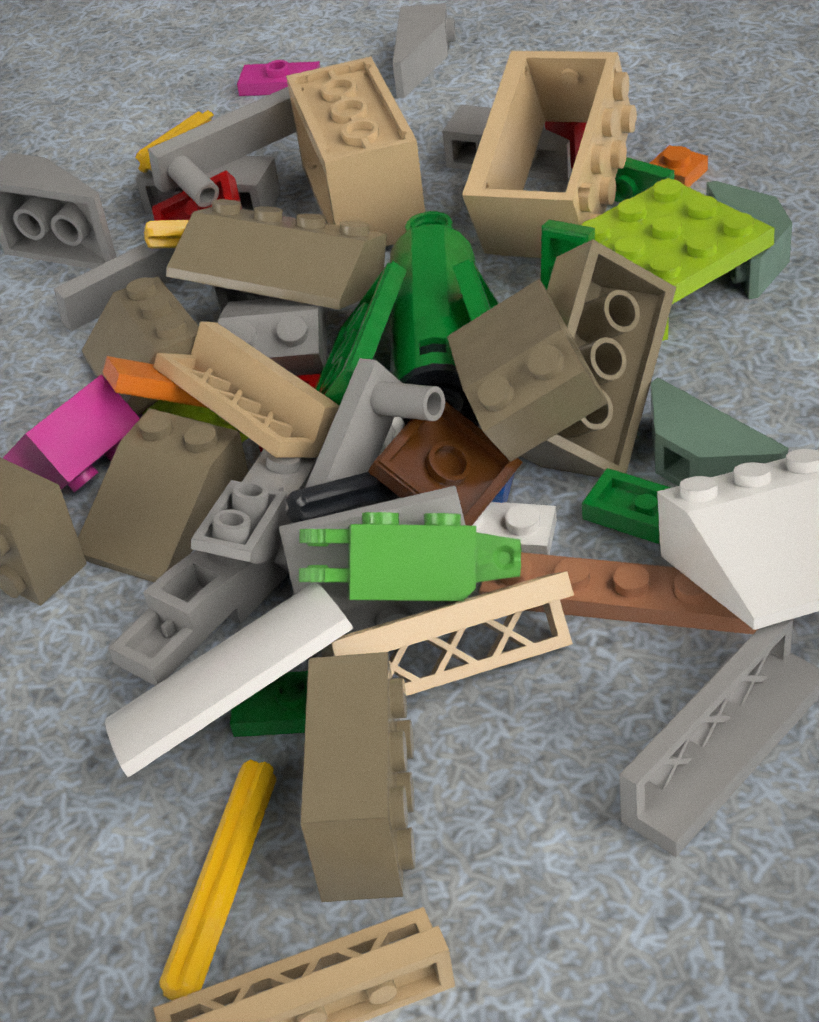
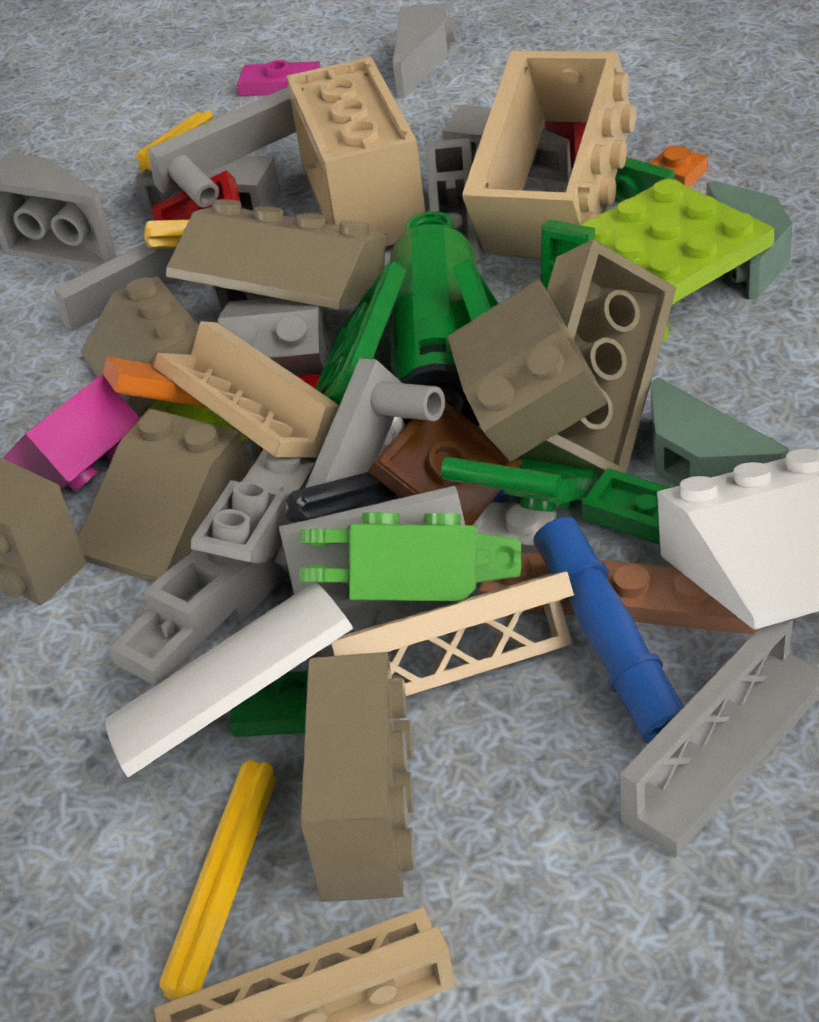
(447, 175): none -> light grey slope
(538, 482): none -> green plate
(610, 628): none -> blue piece

